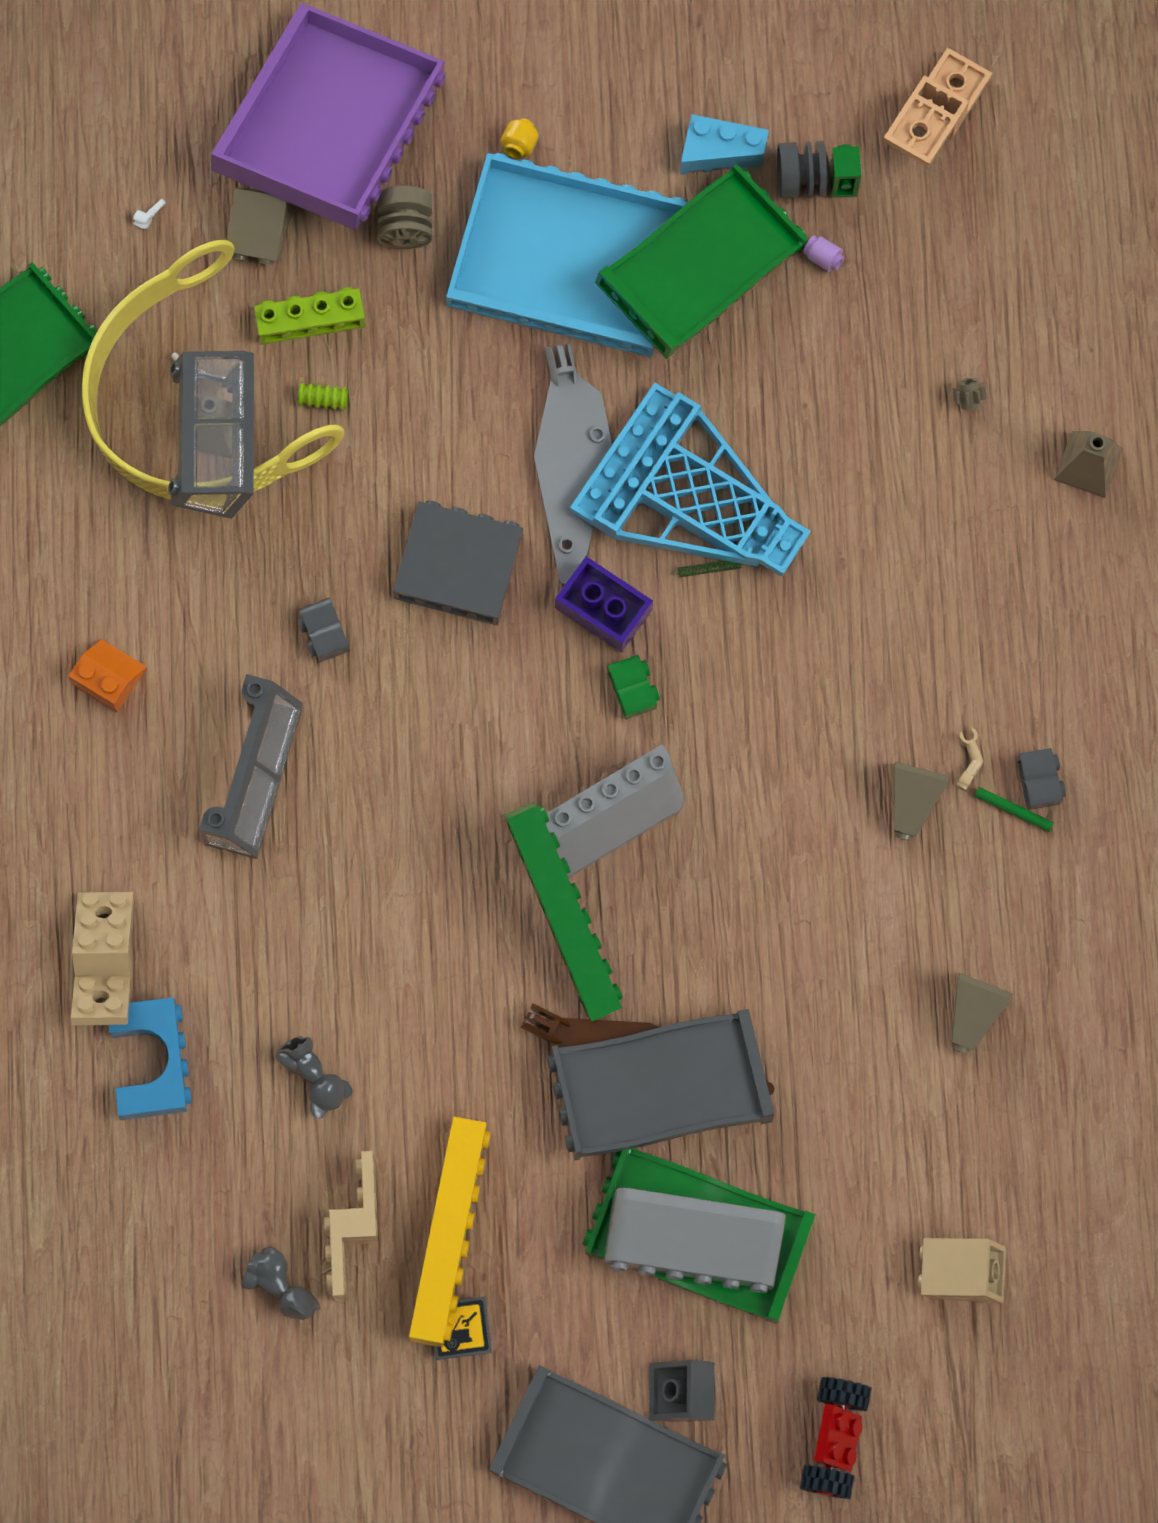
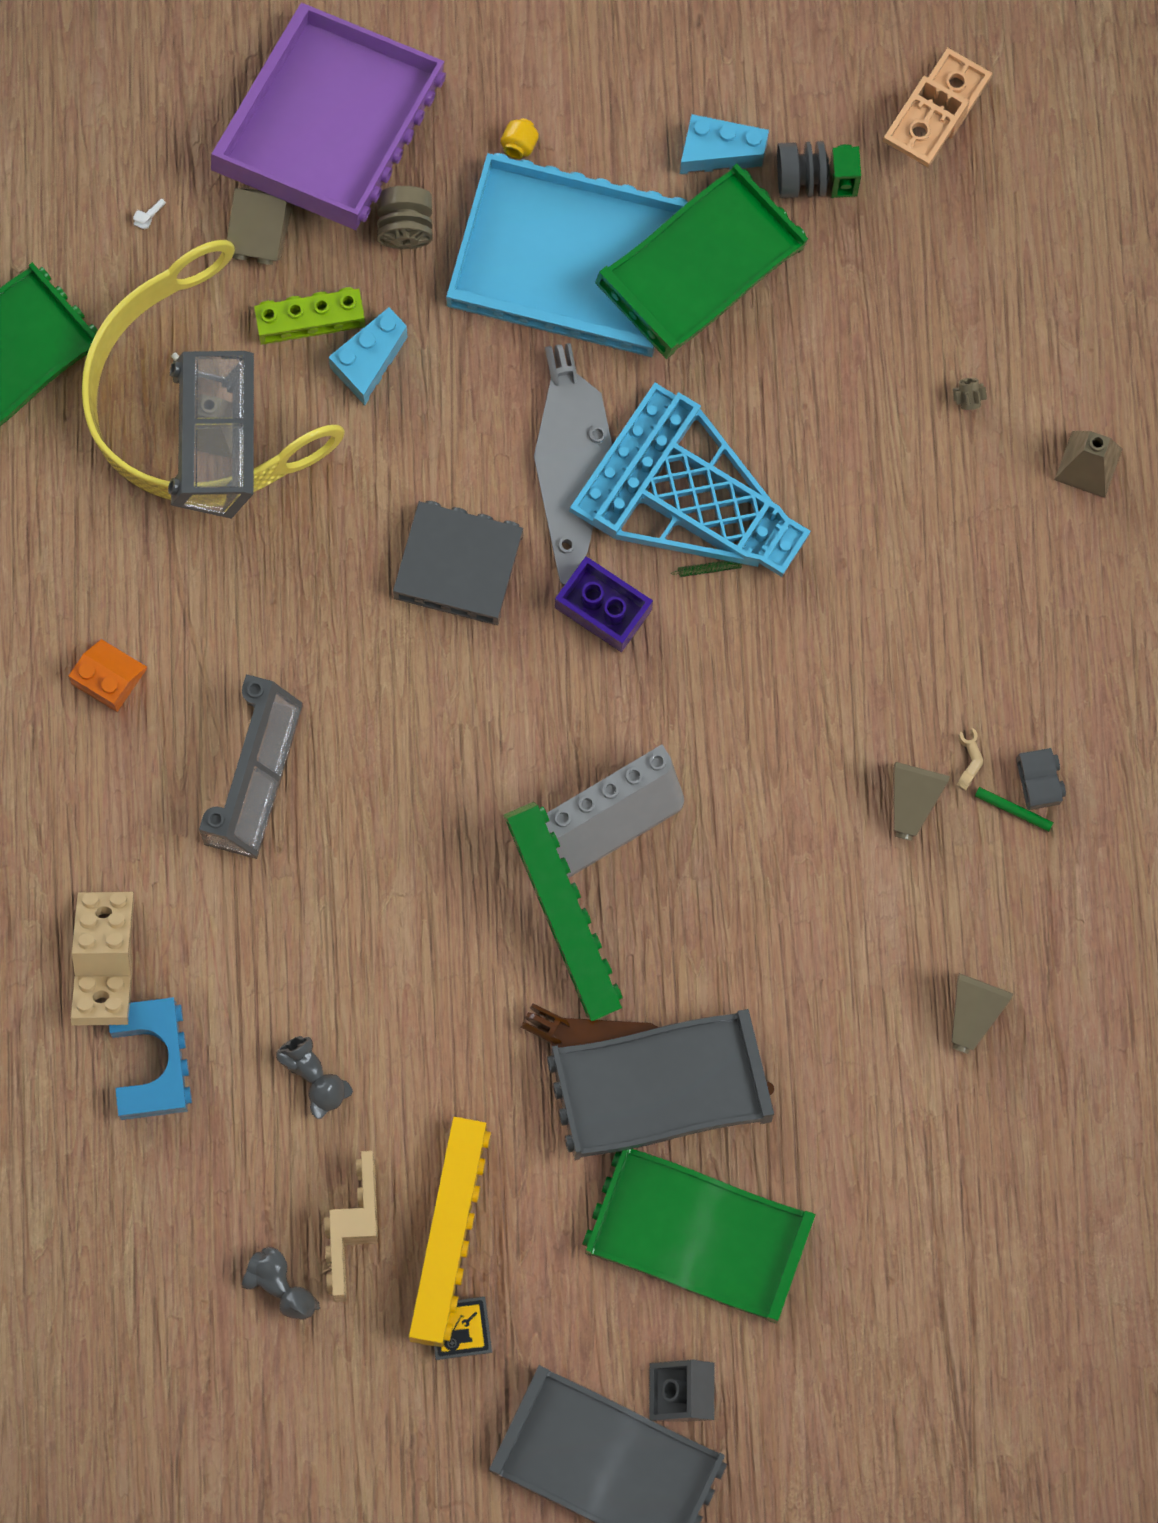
(322, 396): lime piece -> none
(323, 629): dark grey brick -> none
(369, 353): none -> medium azure wedge
(633, 687): green brick -> none
(694, 1239): light grey windscreen -> none
(824, 253): lavender brick -> none
(837, 1438): plate -> none
(962, 1269): tan slope -> none

